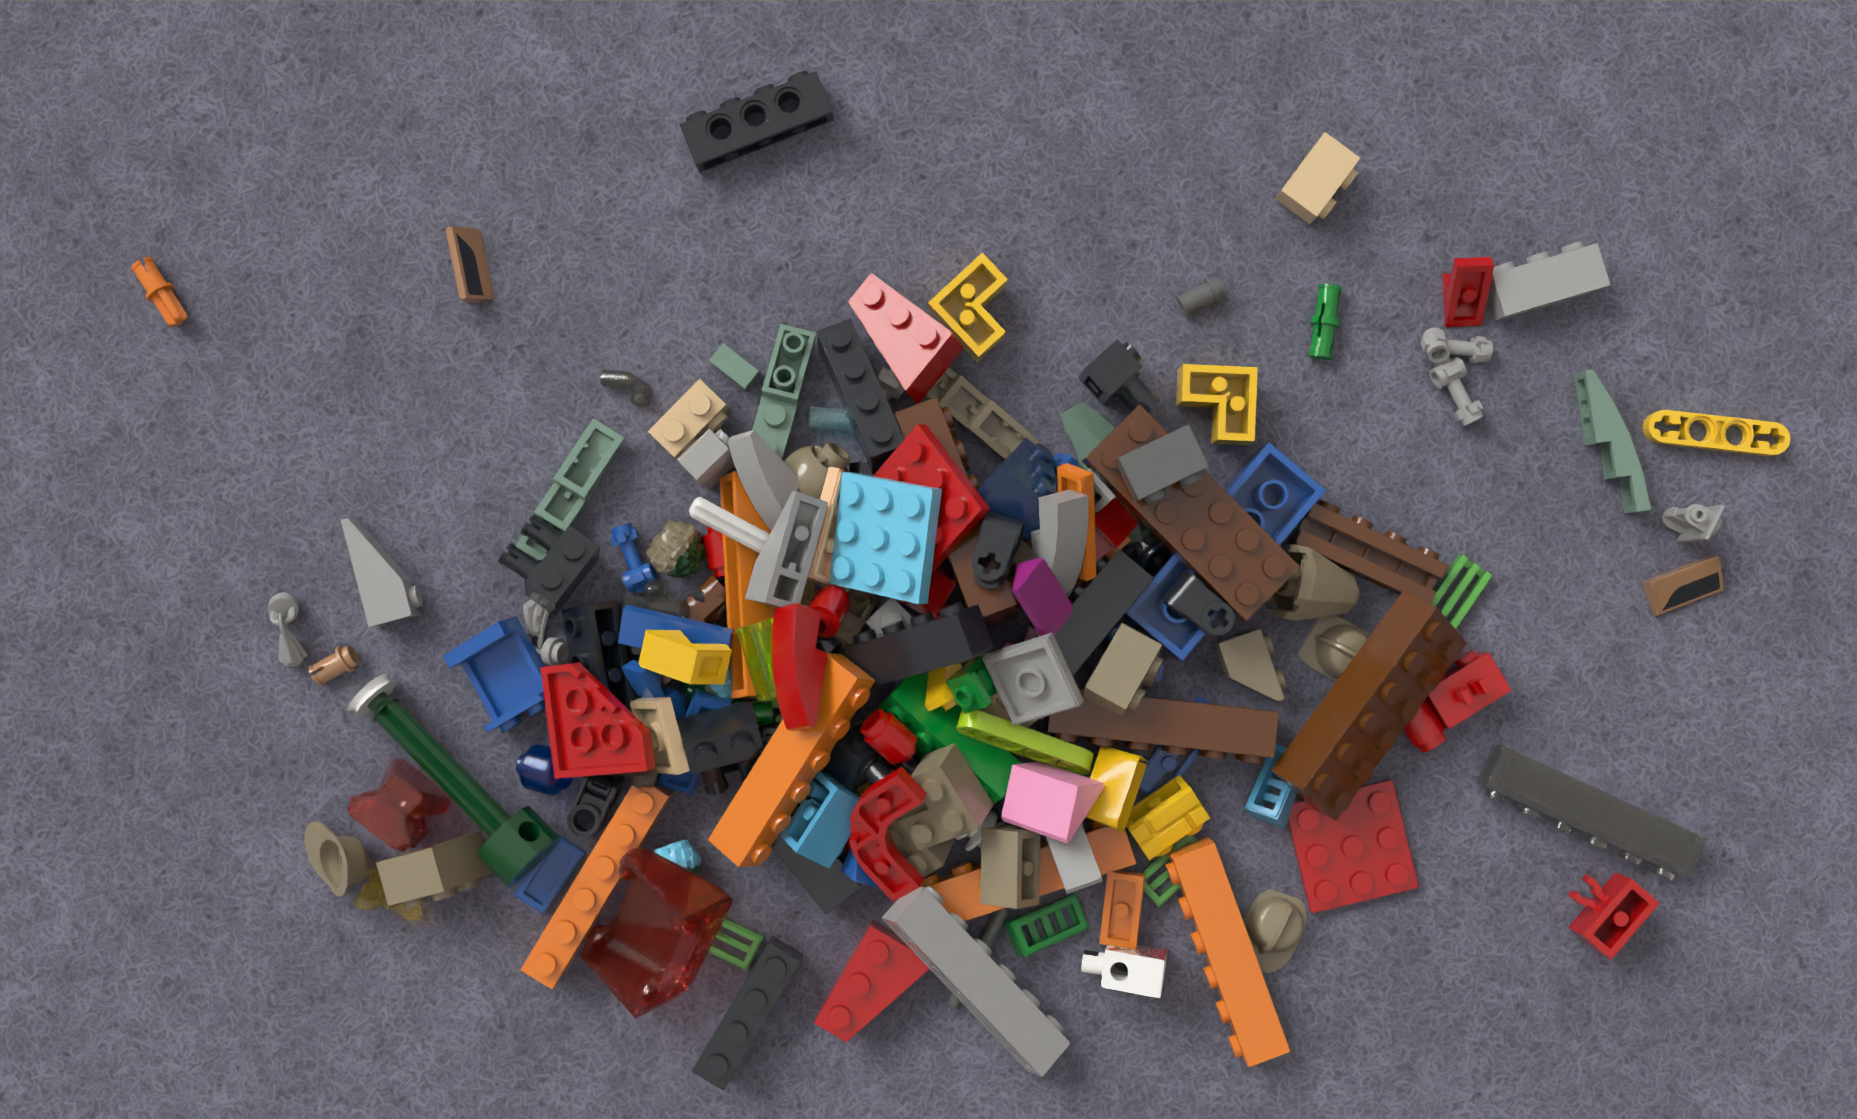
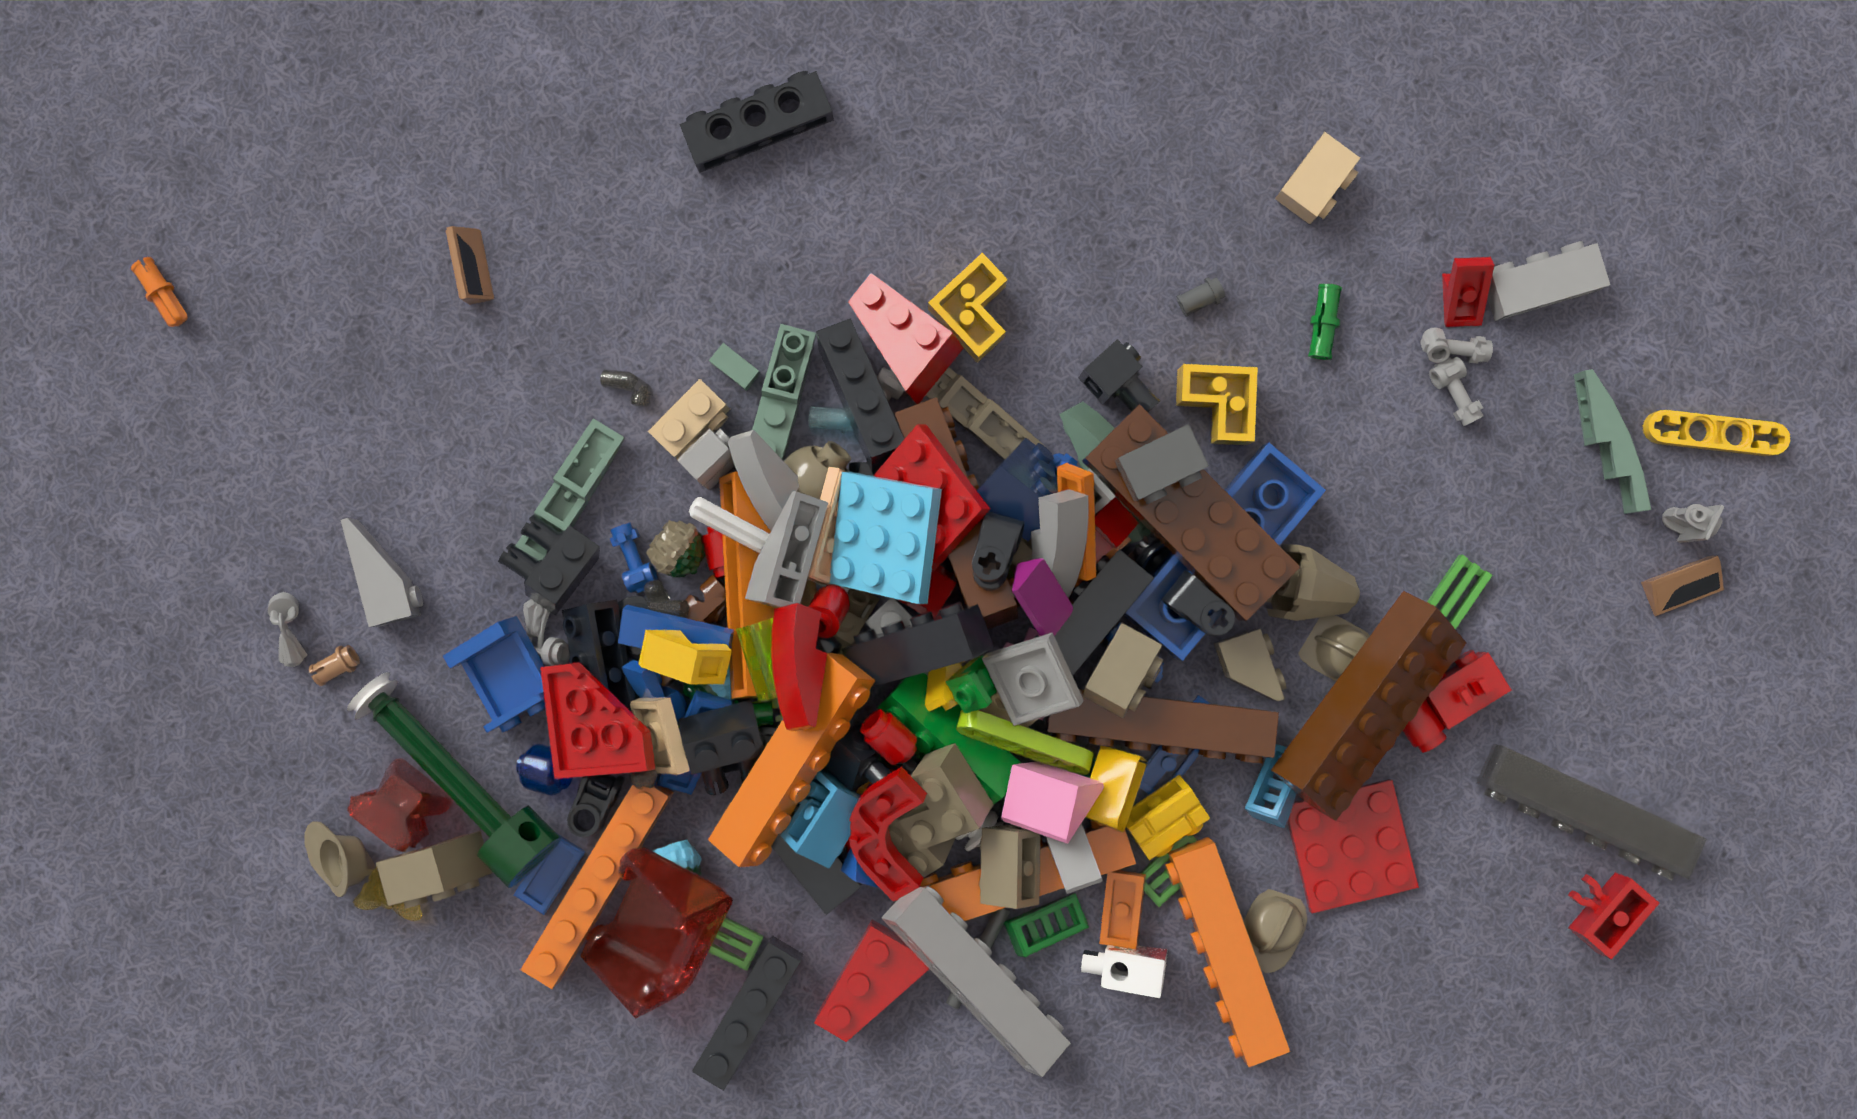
(1368, 553): reddish brown brick -> none

